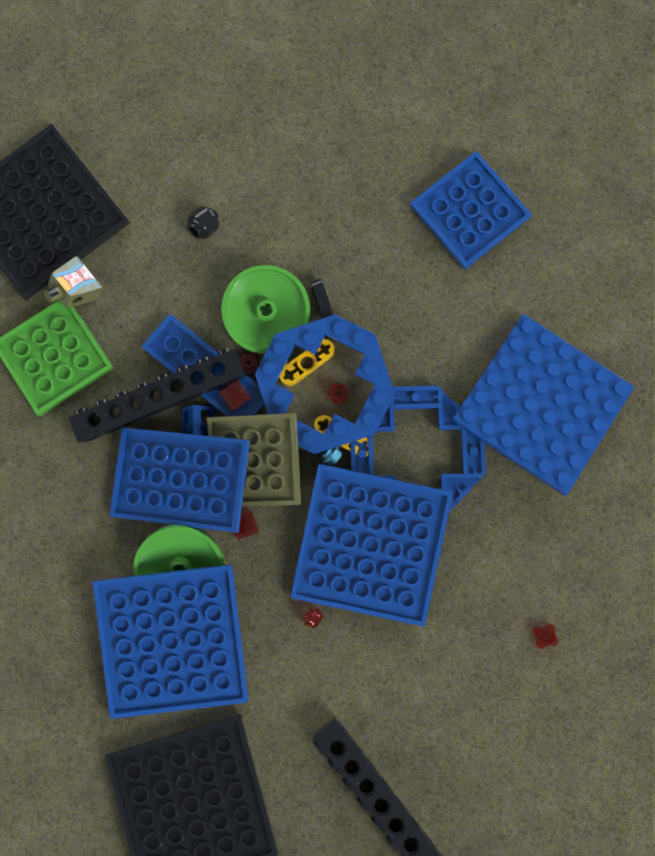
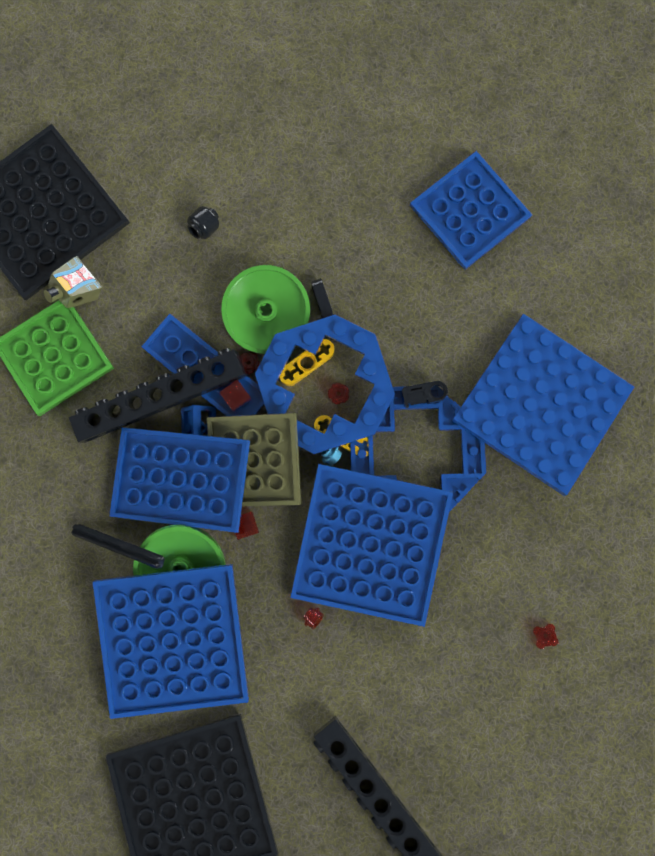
(118, 546): none -> black axle
(422, 393): none -> black piece

